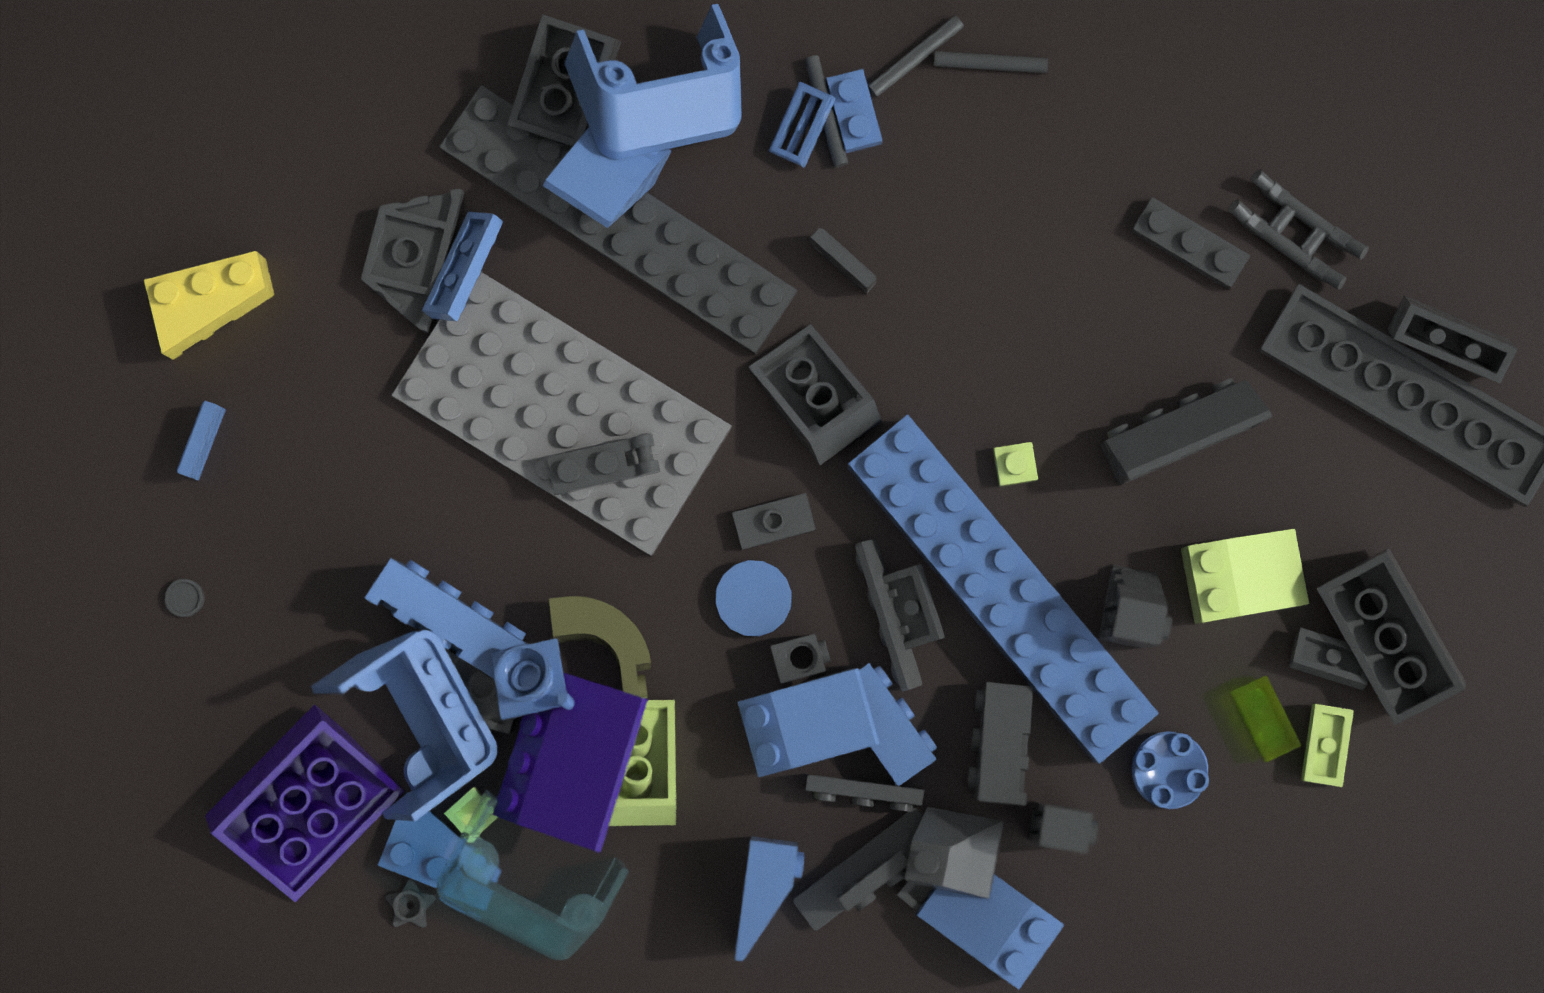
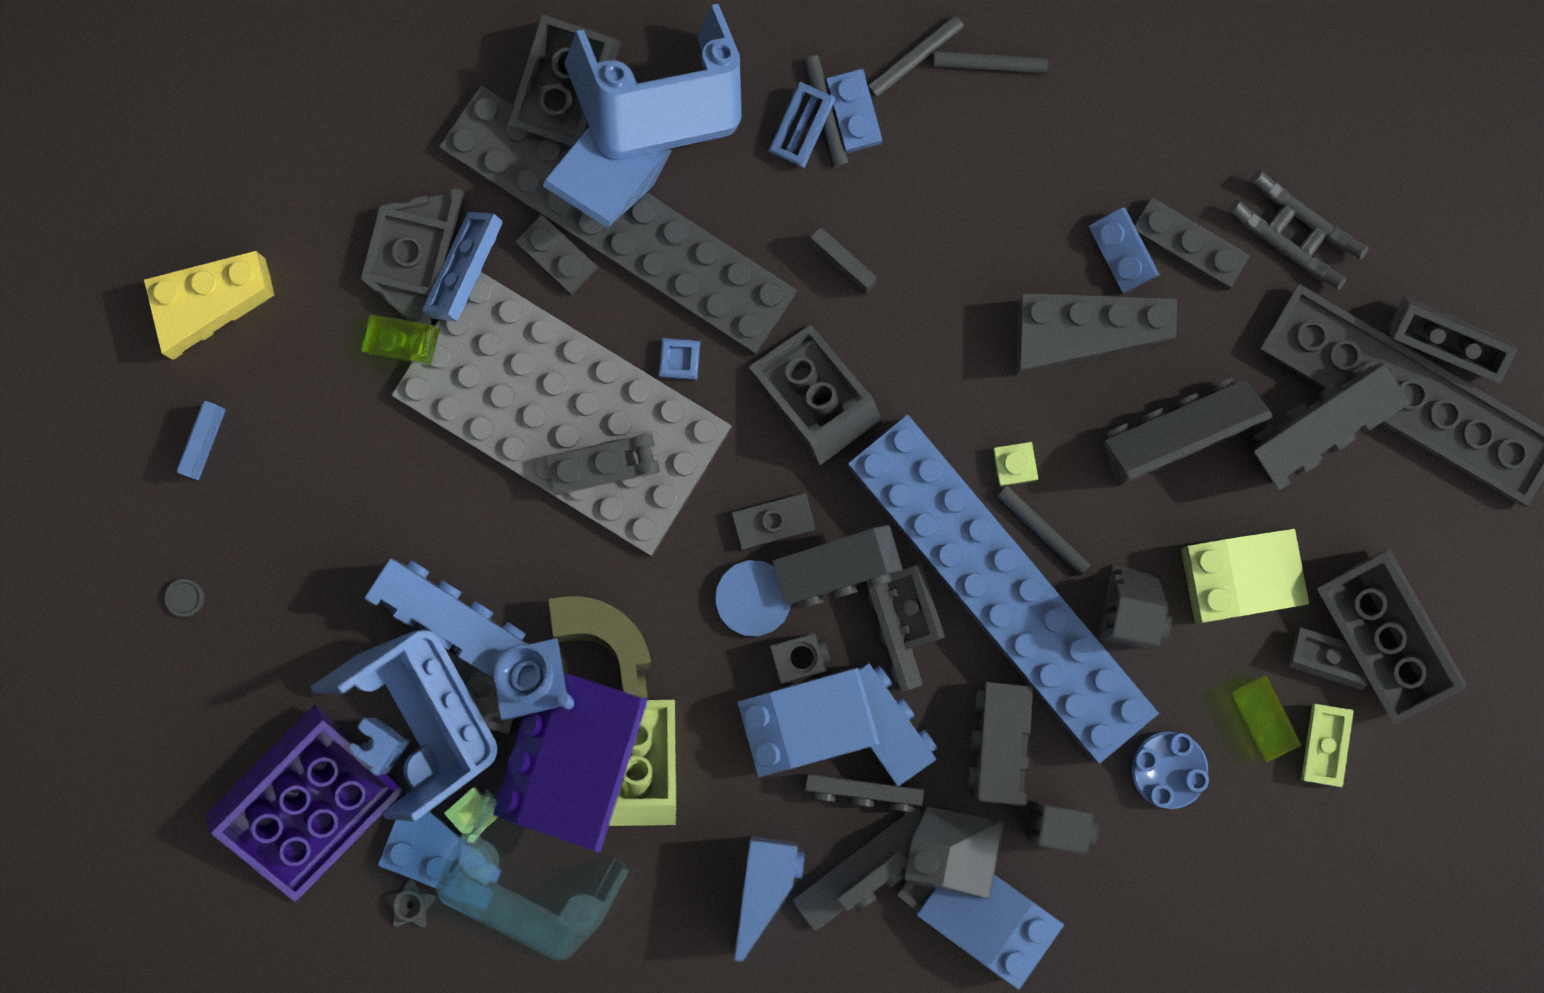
(383, 749): none -> medium blue hinge
(400, 339): none -> clear neon green plate
(556, 254): none -> dark grey plate
(679, 359): none -> medium blue tile
(838, 567): none -> dark grey brick
(1043, 530): none -> dark grey bar
(1082, 327): none -> dark grey wedge
(1124, 250): none -> medium blue plate
(1328, 422): none -> dark grey wedge

